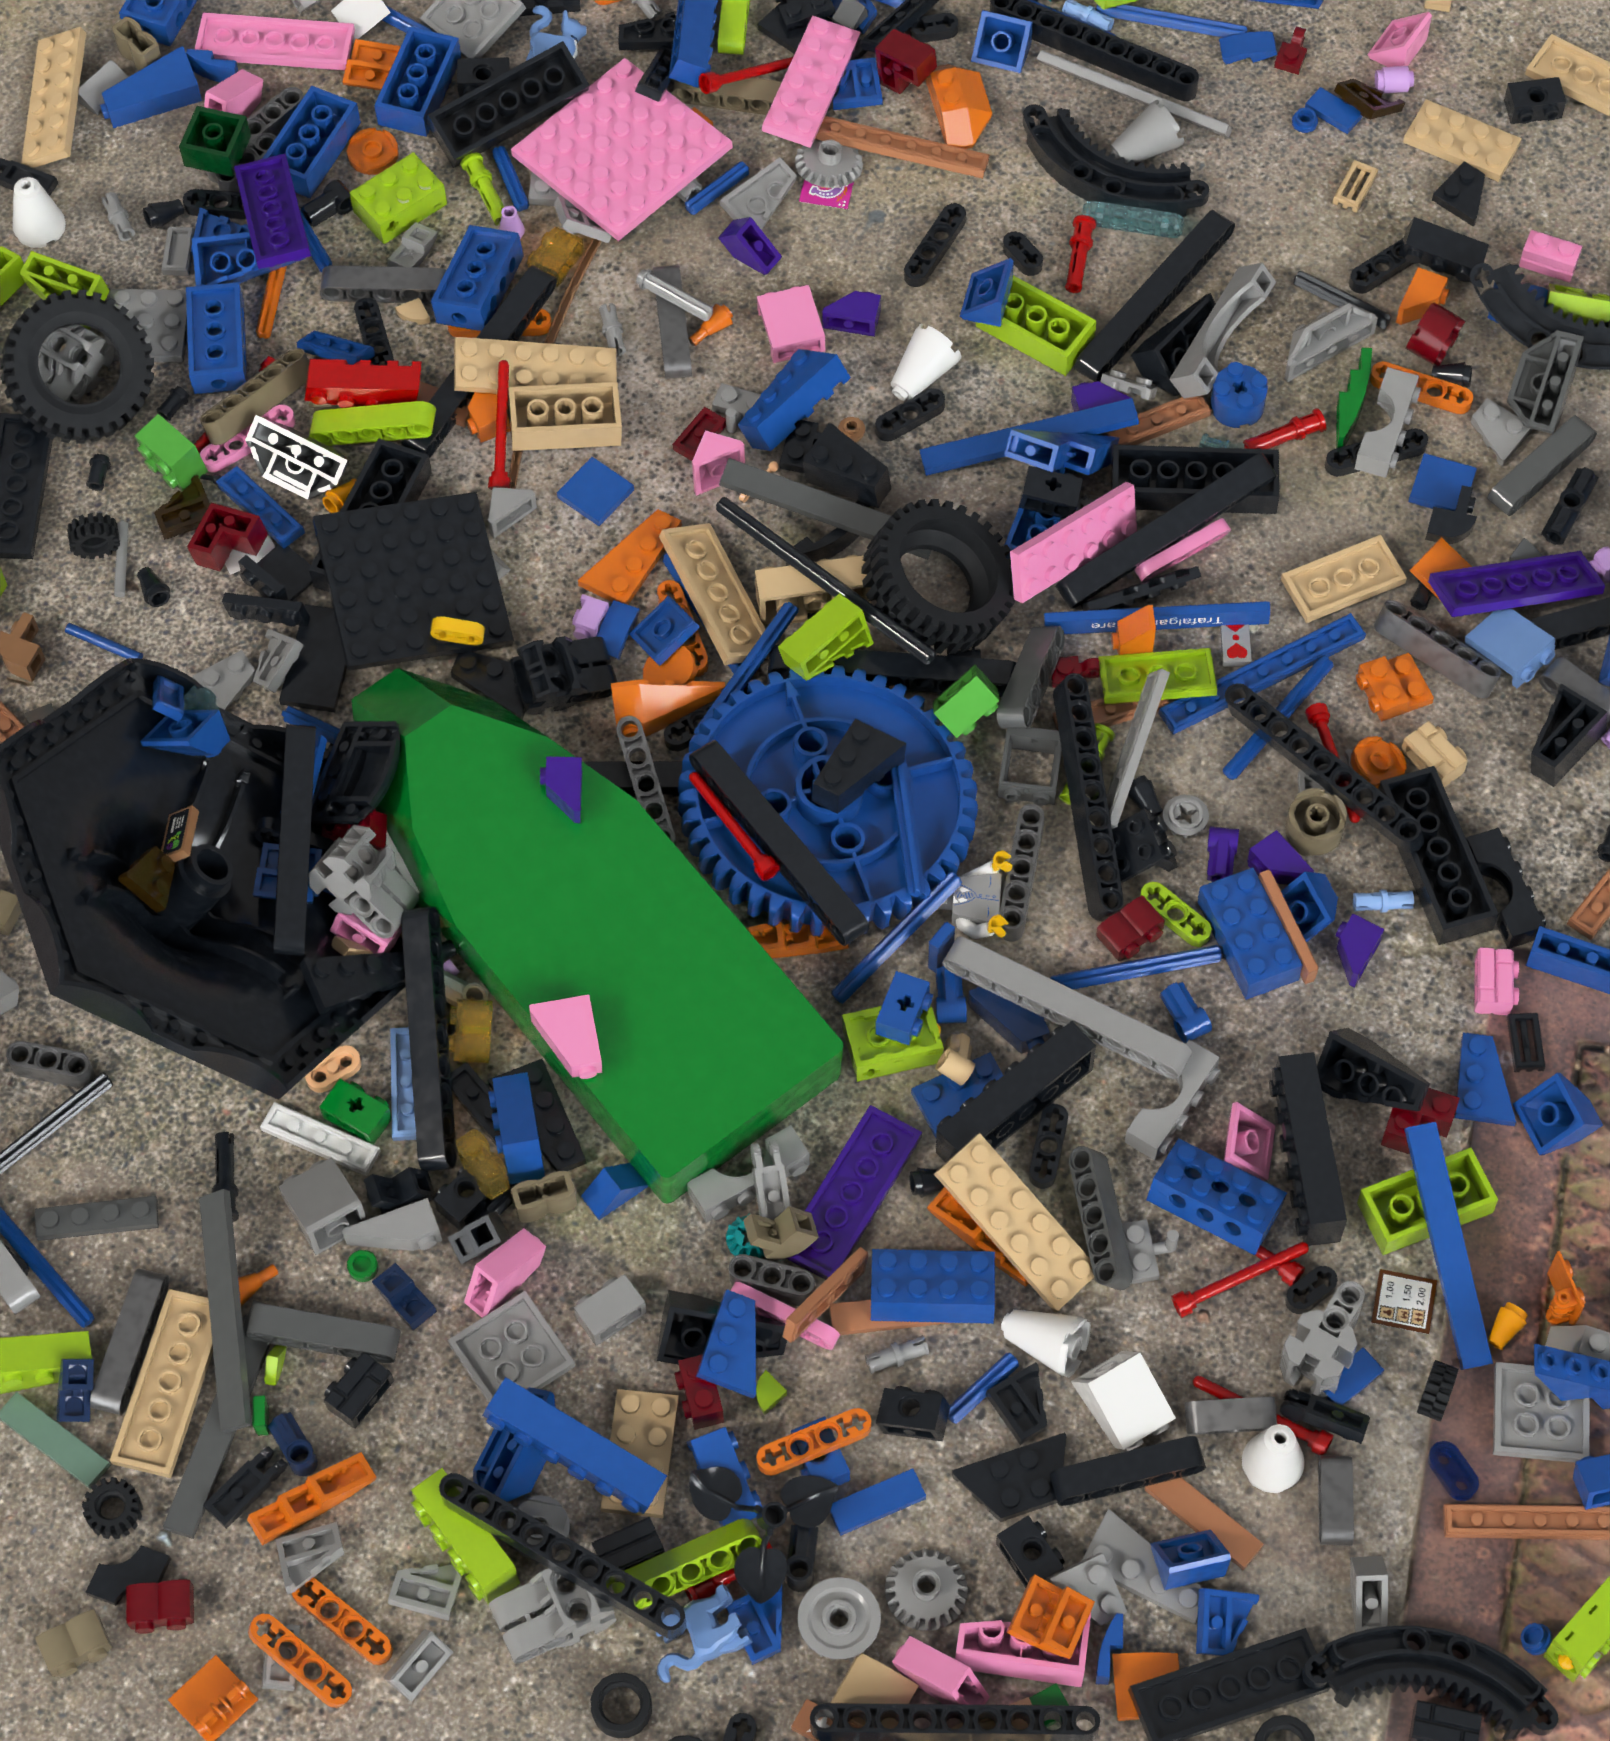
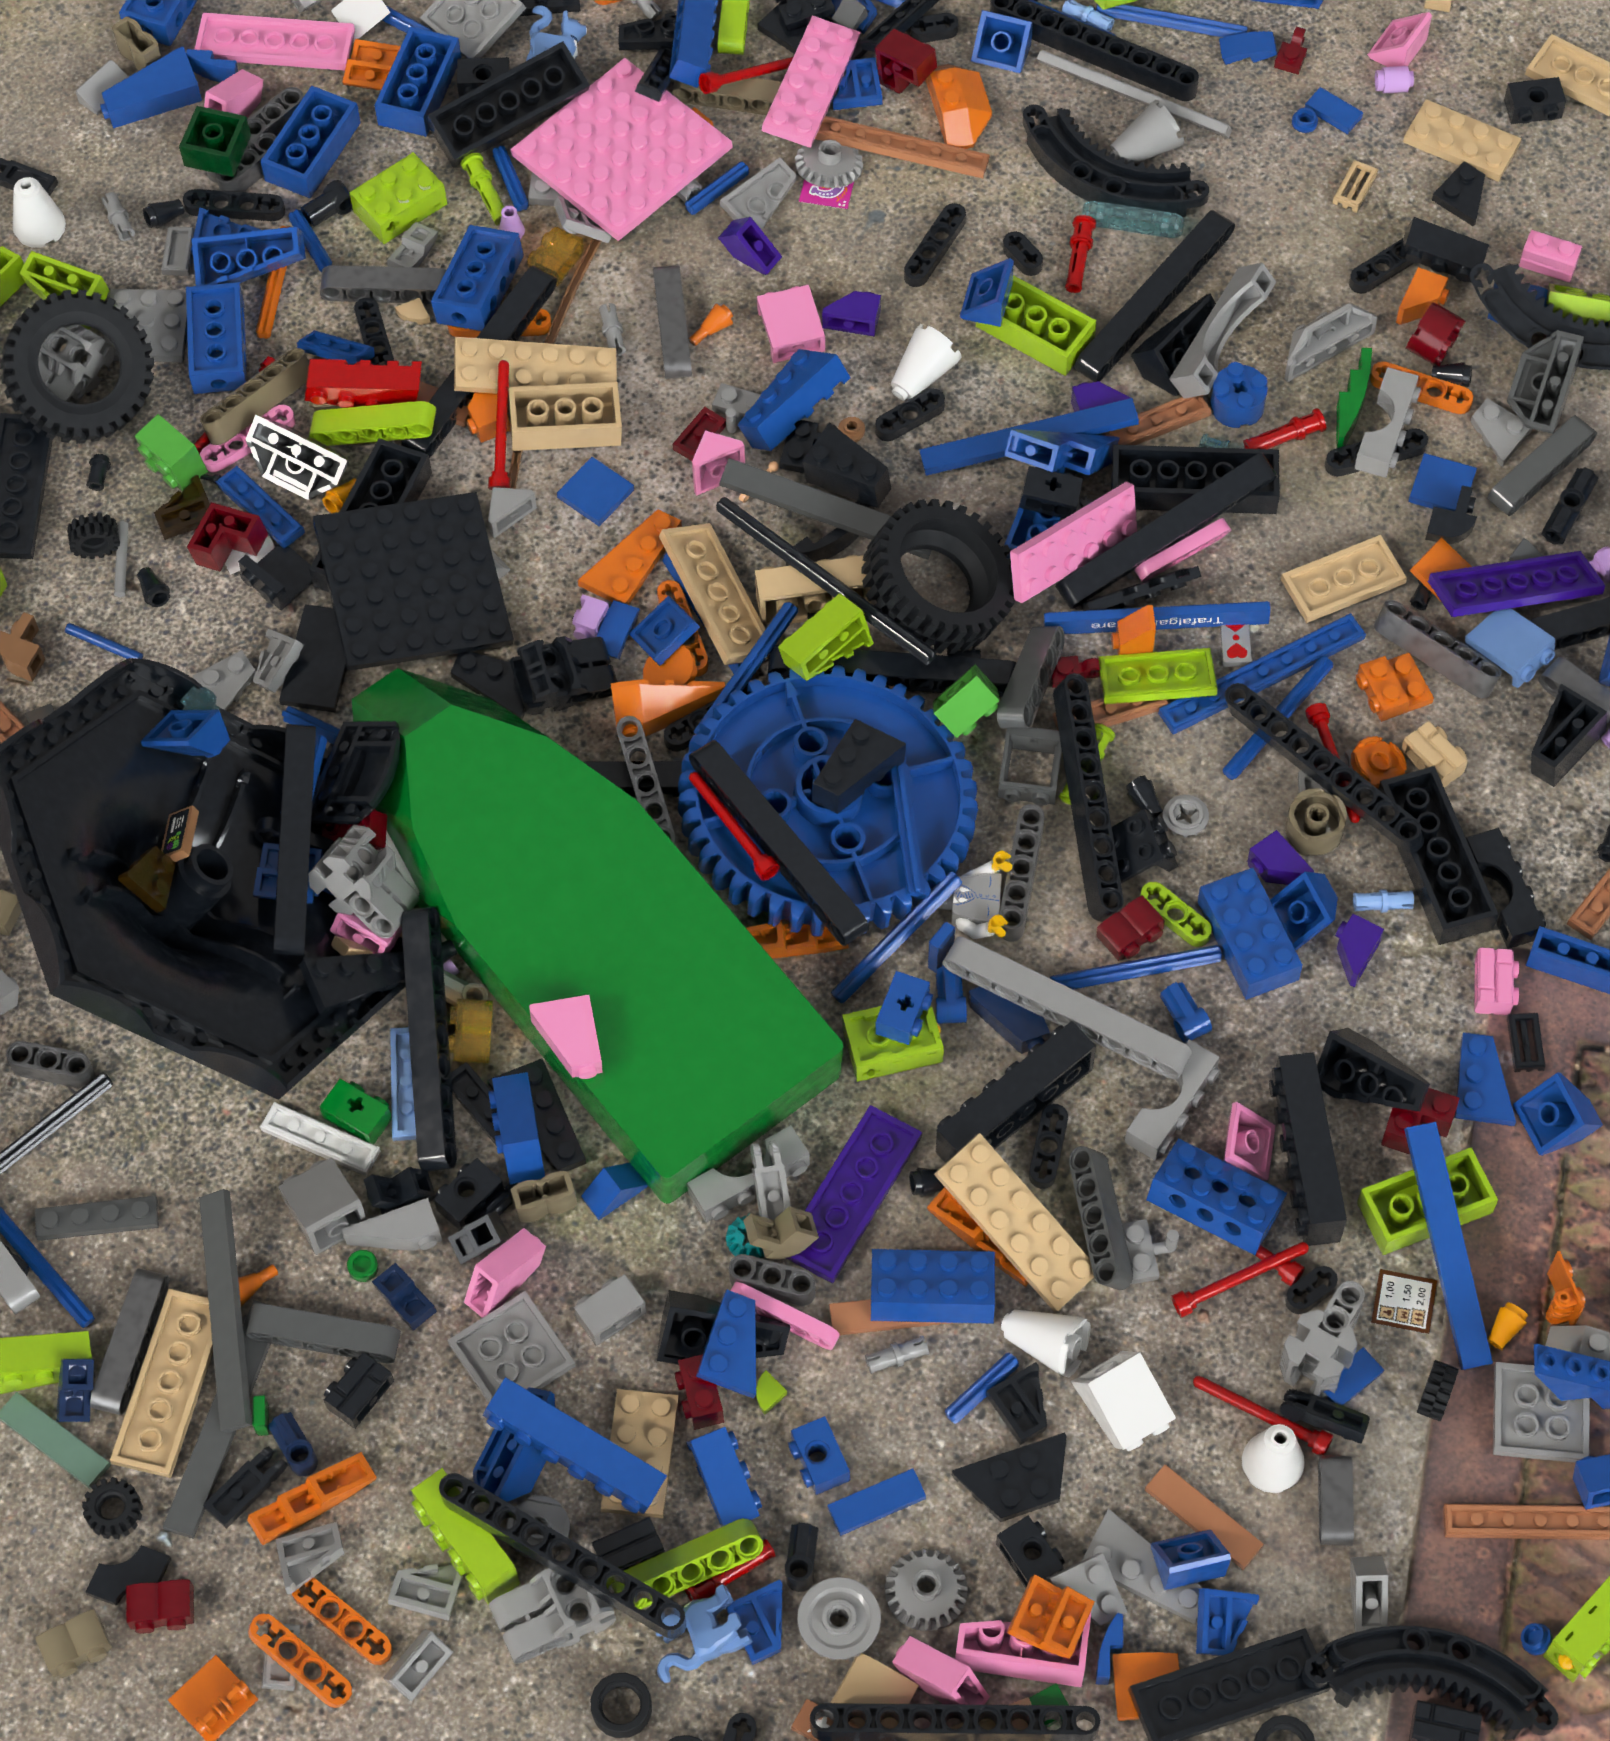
(54, 98): tan plate -> none
(168, 698): blue tile -> none
(173, 403): black pin -> none
(225, 1168): black pin -> none
(265, 609): black plate -> none
(272, 211): dark purple plate -> none
(274, 1364): lime tile -> none
(333, 1070): light nougat plate -> none
(372, 151): orange tile -> none
(457, 631): yellow beam -> none
(483, 1164): clear yellow brick -> none
(564, 784): dark purple slope -> none
(648, 280): light grey axle -> none
(756, 1569): black plant -> none
(811, 1436): orange beam -> none
(825, 1295): nougat tile -> none
(926, 1424): black brick -> none
(944, 1097): blue wing -> none
(955, 1060): tan piece -> none
(1127, 1470): black beam -> none
(1135, 743): light grey tile -> none
(1141, 386): light grey wing -> none
(1221, 849): dark purple piece -> none
(1230, 1415): flat silver beam -> none
(1309, 967): nougat tile -> none
(1338, 296): black axle -> none
(1367, 99): dark brown wing -> none
(1455, 1471): clear blue plate -> none

